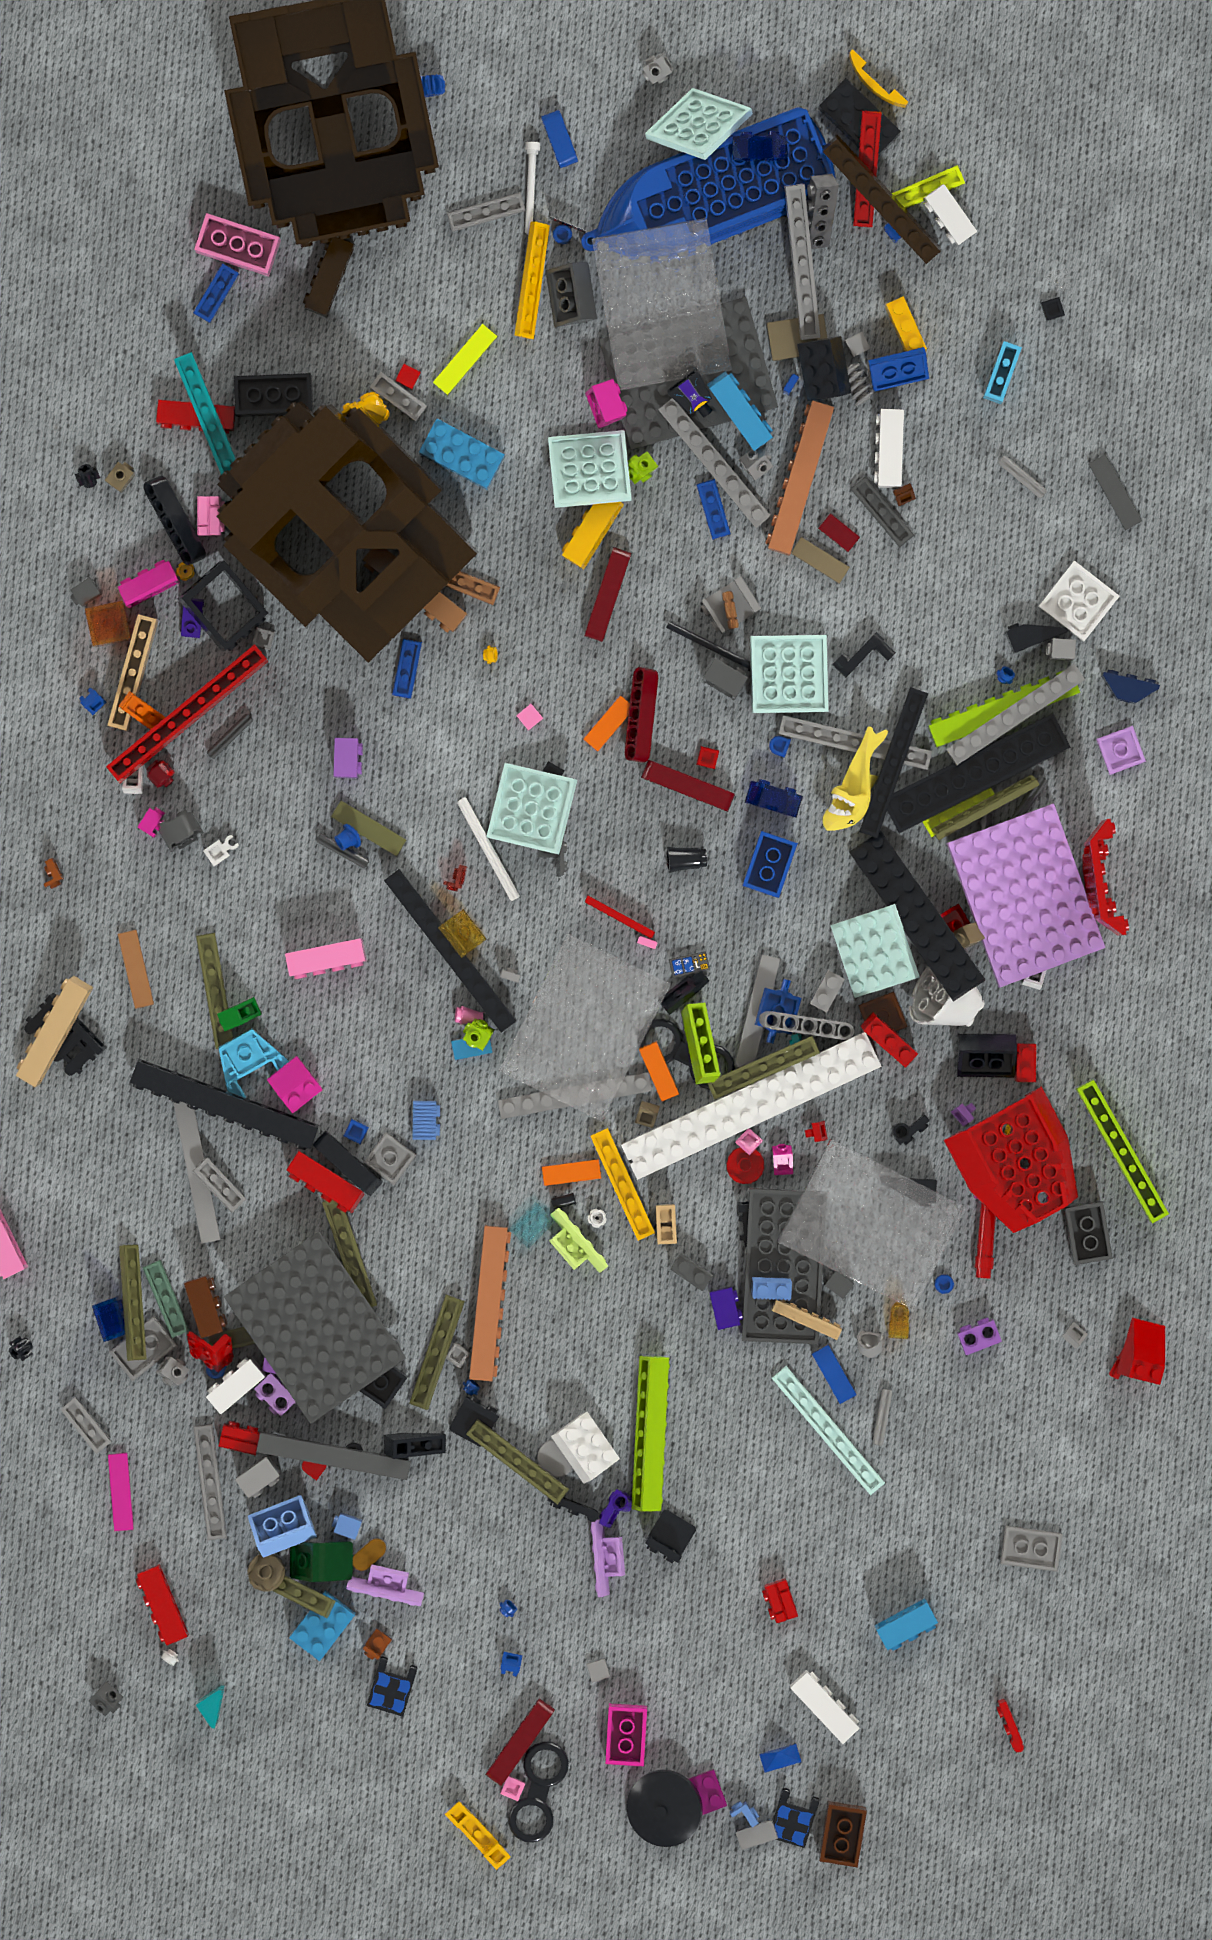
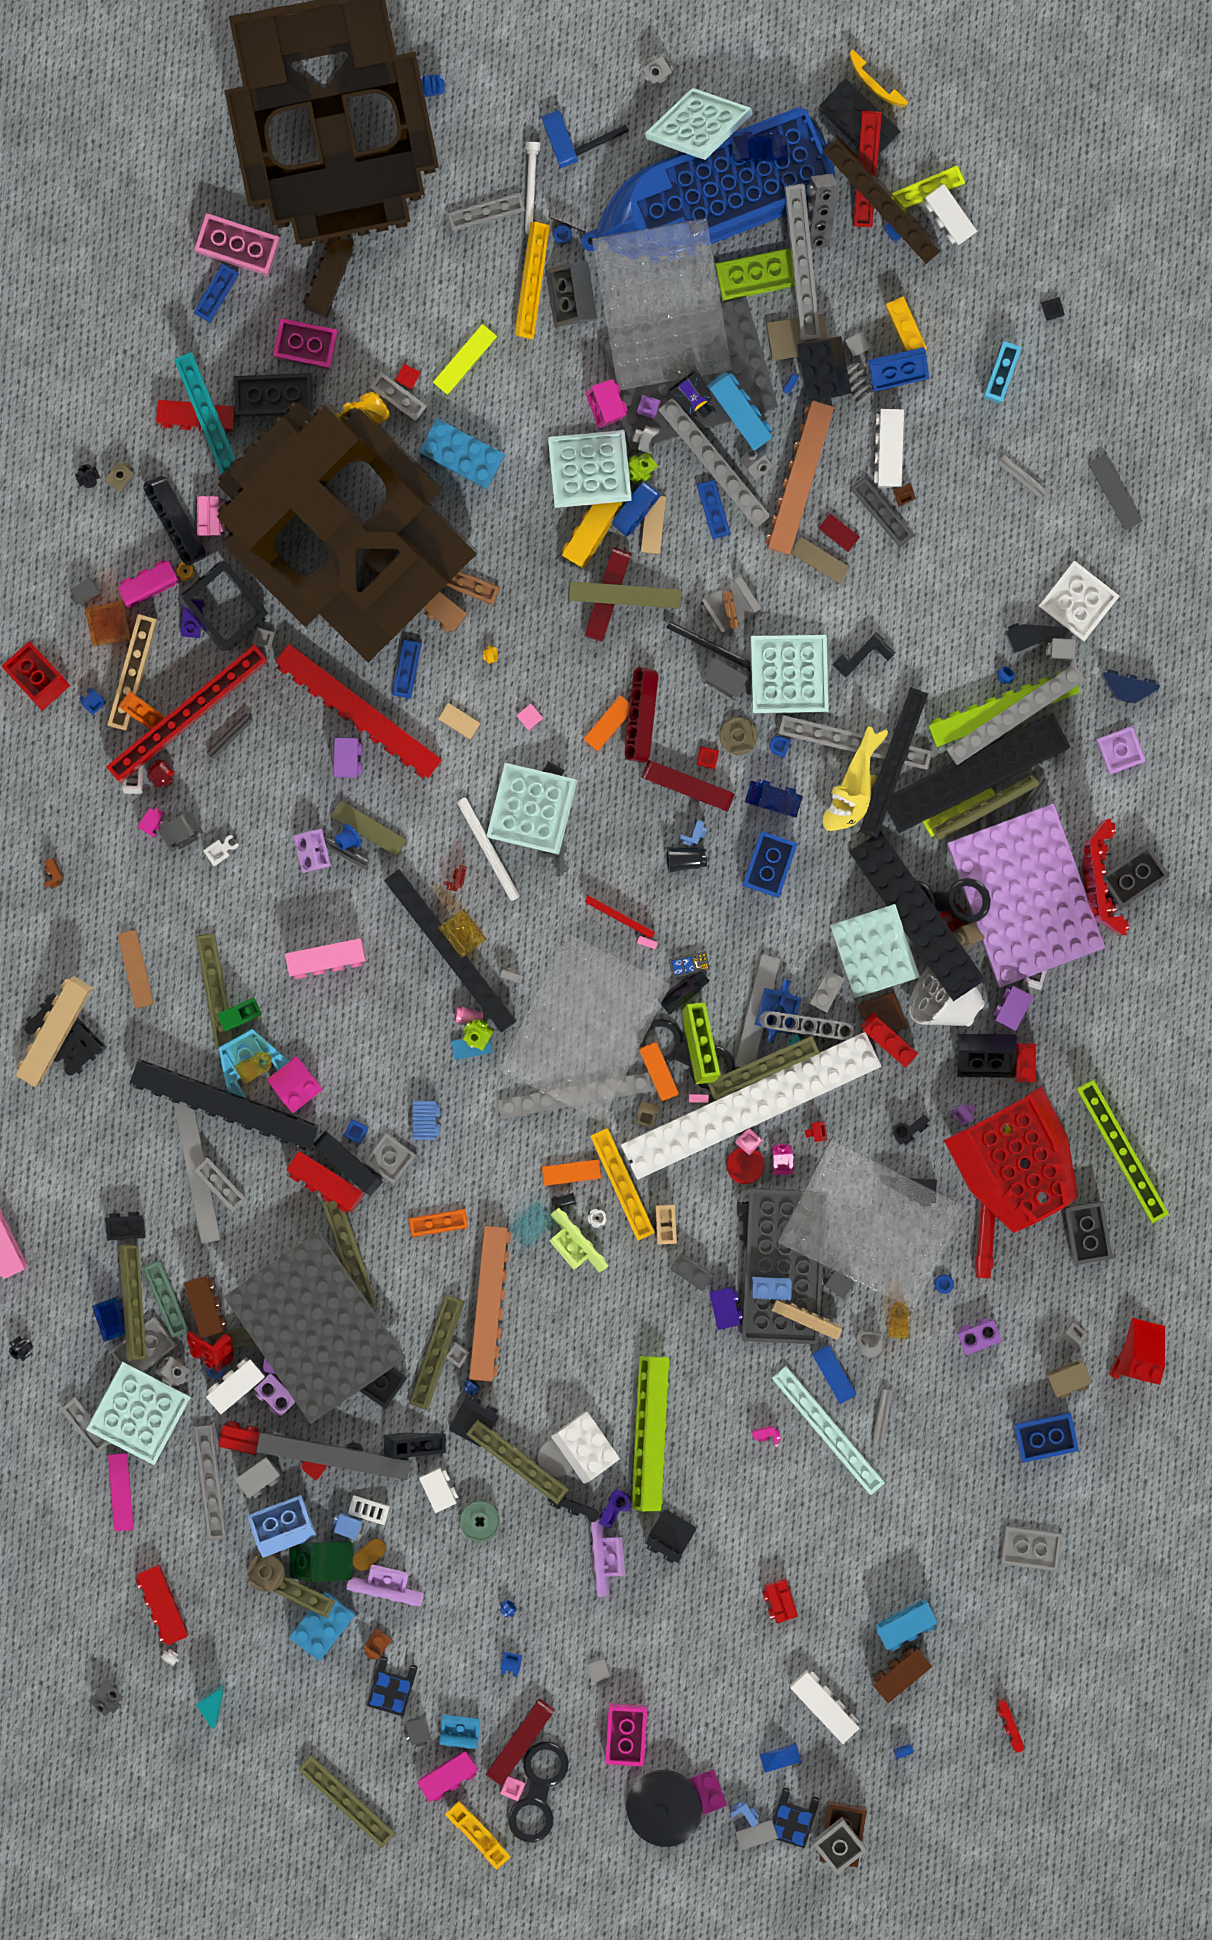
(35, 676): none -> red slope
(125, 1227): none -> black bracket
(138, 1413): none -> light aqua plate
(251, 1069): none -> clear yellow piece
(305, 344): none -> dark pink brick
(312, 851): none -> lavender brick
(346, 1801): none -> olive plate
(359, 711): none -> red brick
(385, 1507): none -> white slope
(417, 1731): none -> dark grey brick
(438, 1222): none -> orange tile
(438, 1489): none -> white brick
(448, 1776): none -> dark pink brick
(459, 721): none -> tan tile
(460, 1731): none -> dark azure bracket
(479, 1509): none -> sand green wheel
(601, 140): none -> black bar
(624, 595): none -> olive tile
(635, 510): none -> blue beam
(644, 438): none -> light grey piece
(648, 407): none -> medium lavender tile
(653, 527): none -> tan tile
(698, 1098): none -> bright pink tile
(699, 831): none -> medium blue bracket
(732, 735): none -> dark tan tile
(755, 274): none -> lime tile
(763, 1434): none -> dark pink bracket
(839, 1845): none -> light grey brick
(901, 1673): none -> reddish brown brick
(903, 1751): none -> blue tile
(946, 899): none -> black bar
(1012, 1008): none -> medium lavender brick
(1045, 1437): none -> blue brick
(1068, 1379): none -> dark tan brick
(1134, 876): none -> dark grey brick

